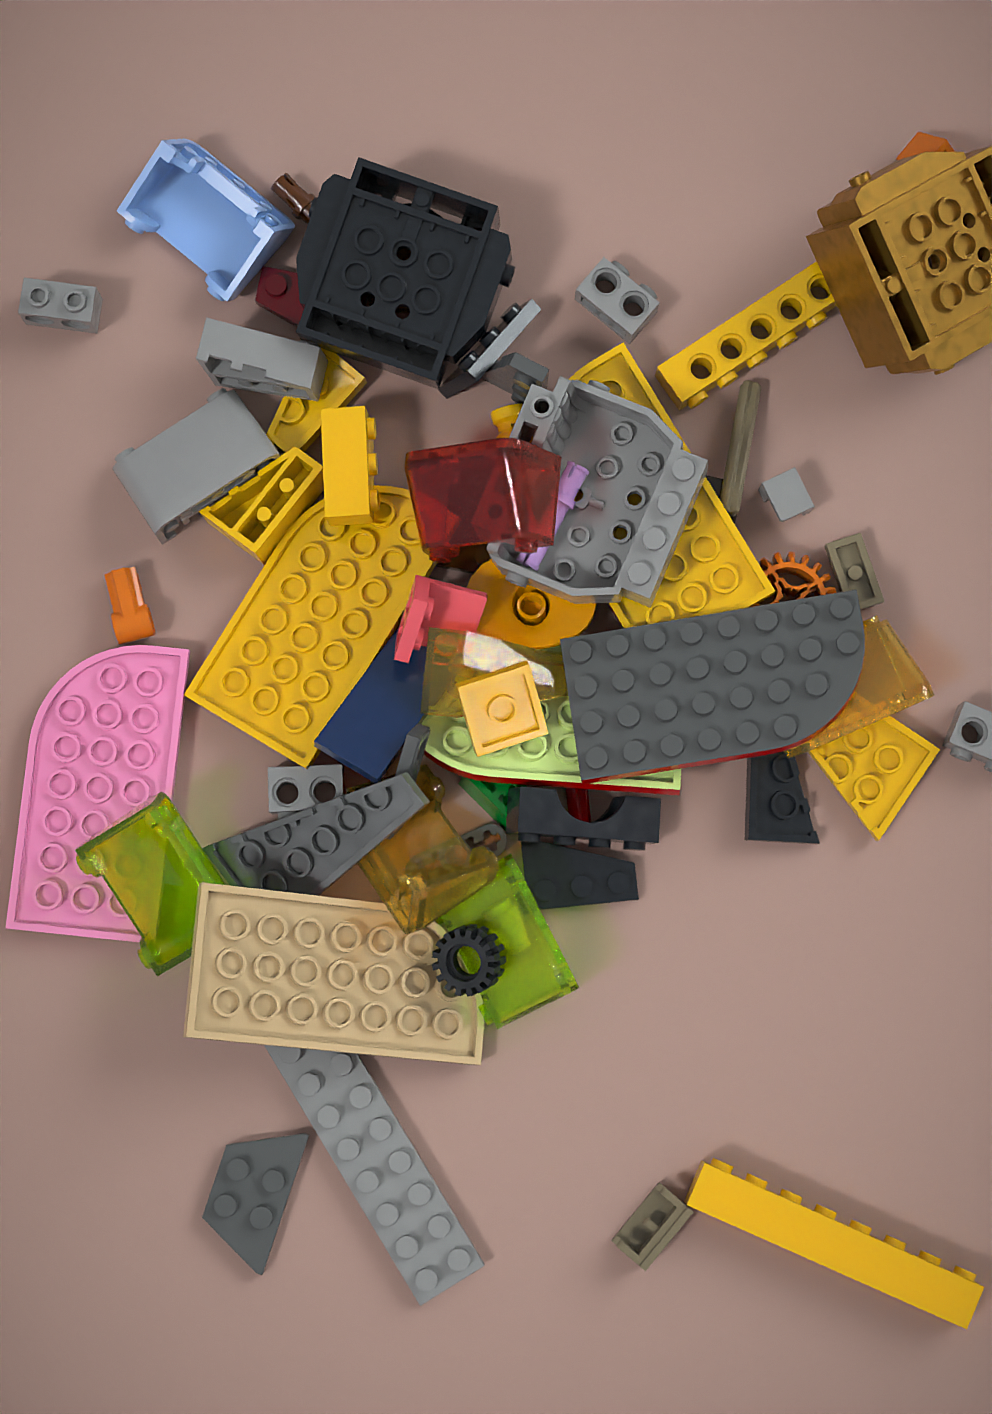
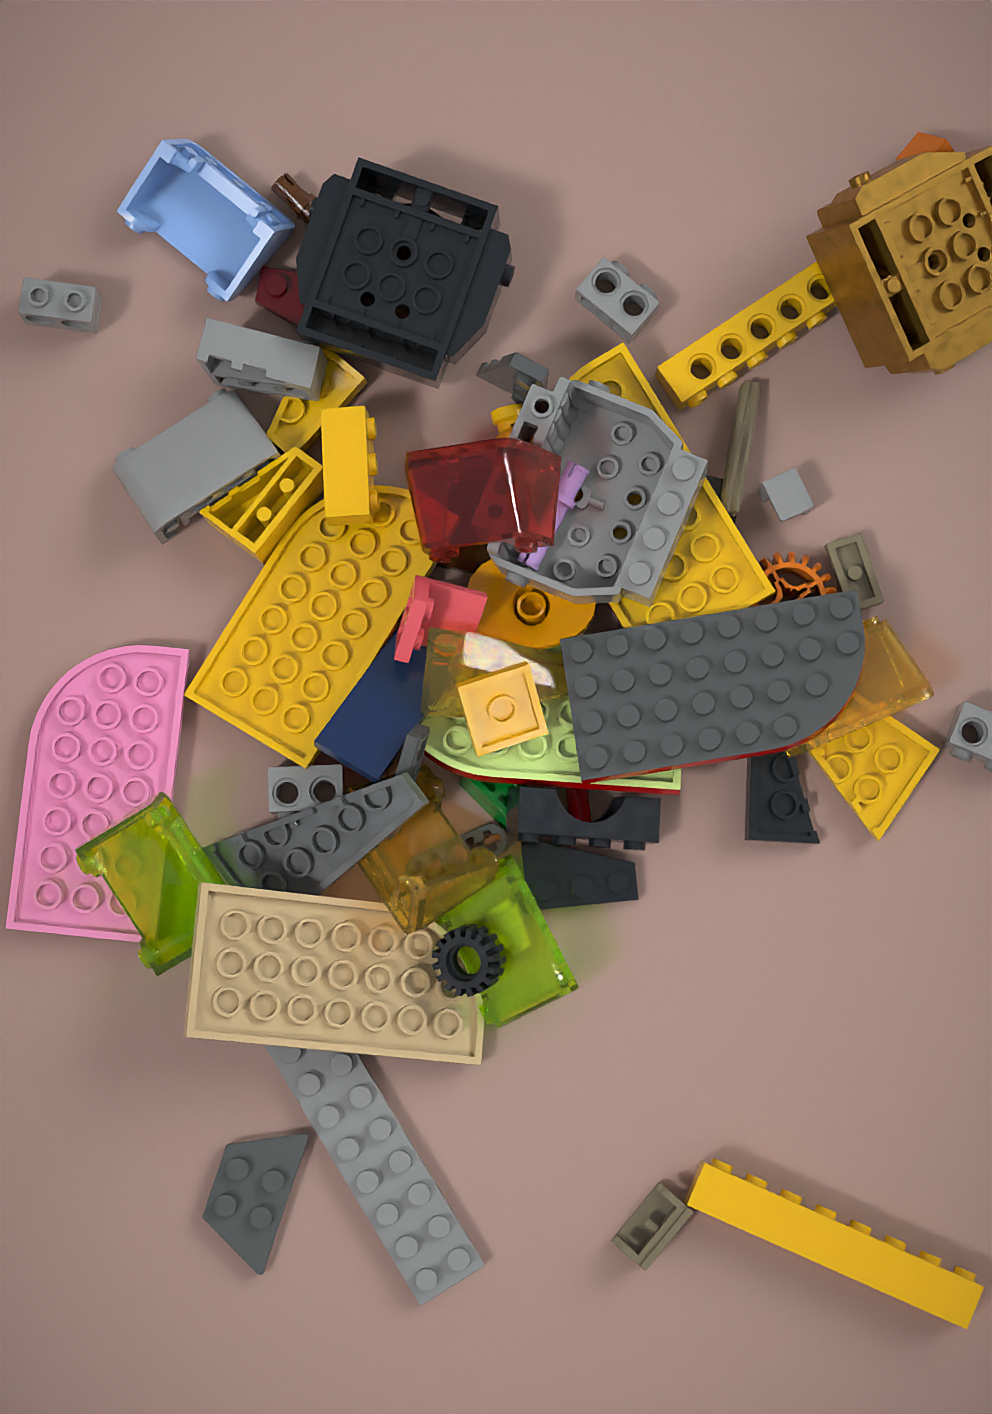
(131, 615): orange piece -> none
(492, 346): black wing -> none

